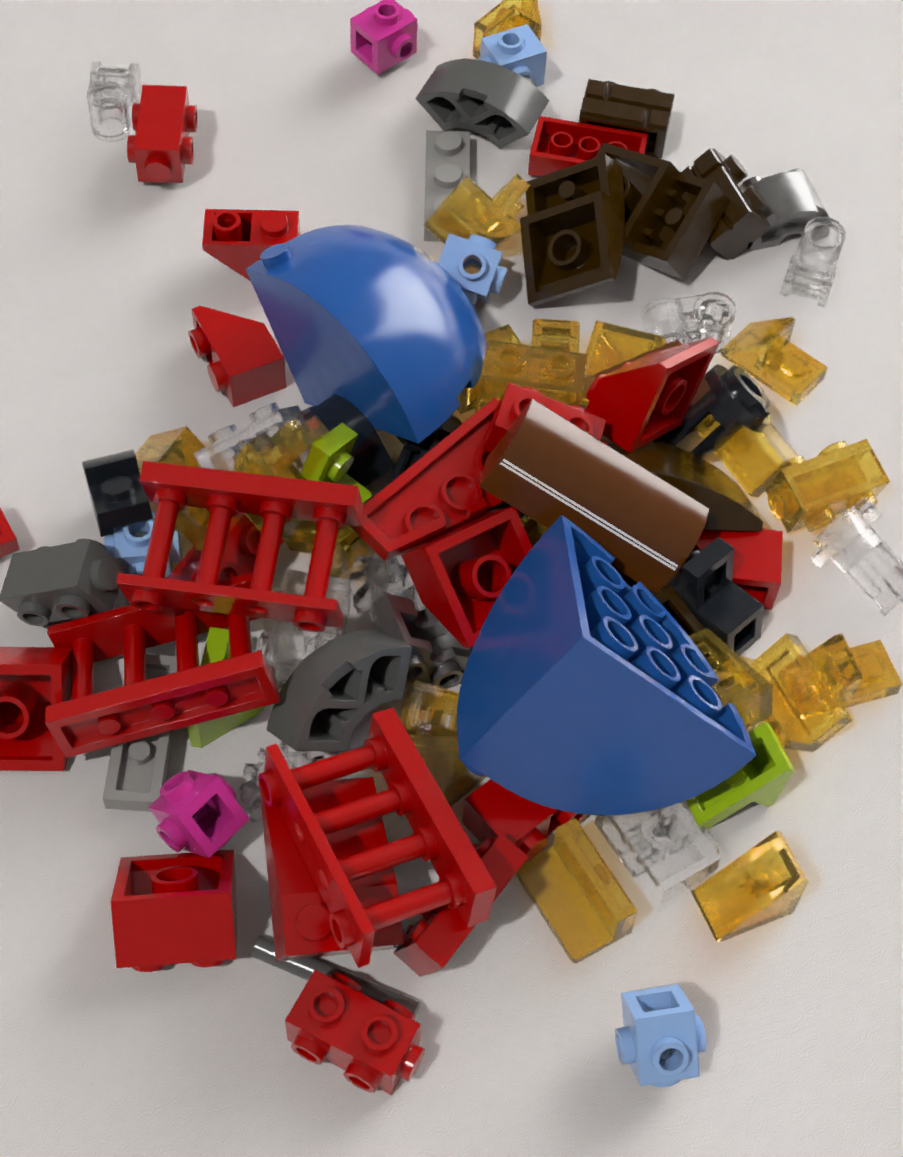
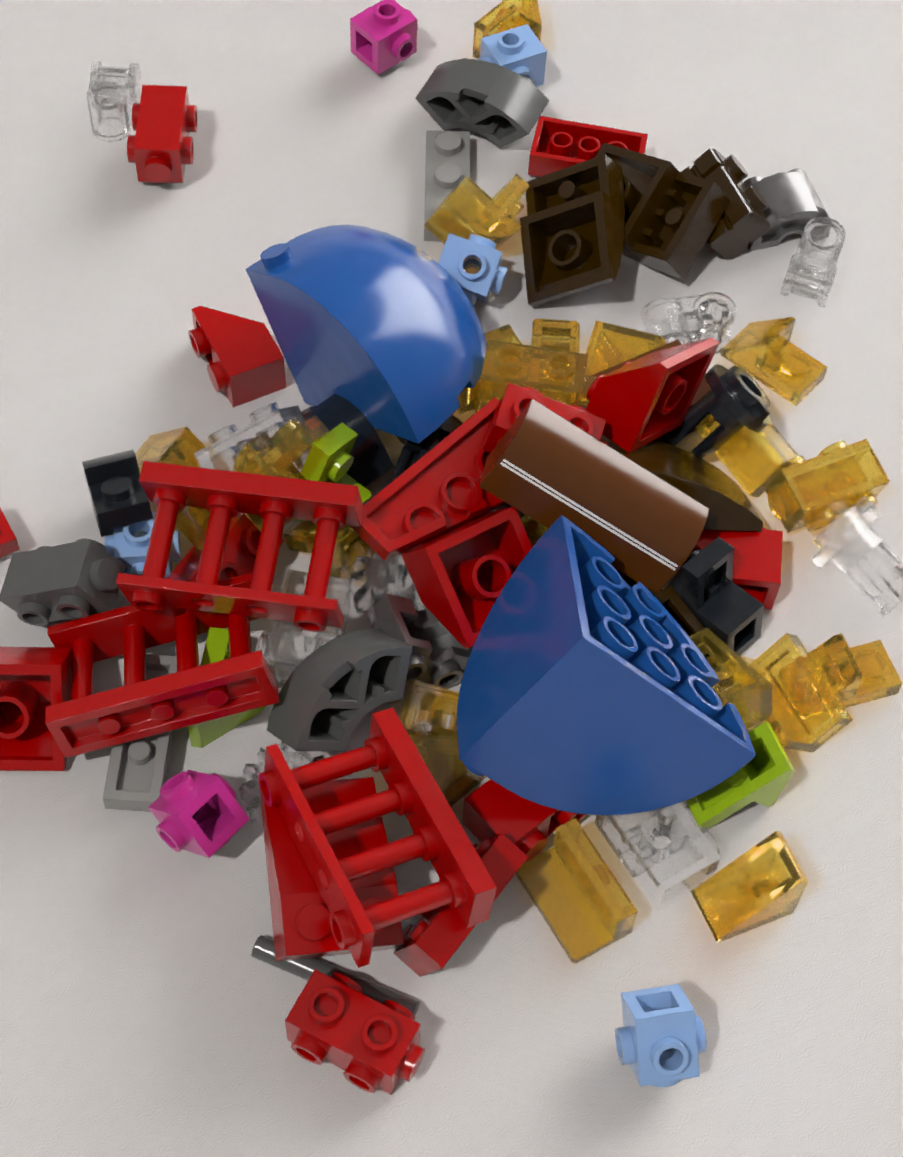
(175, 910): red slope -> none
(242, 235): red slope -> none
(630, 110): dark brown brick -> none

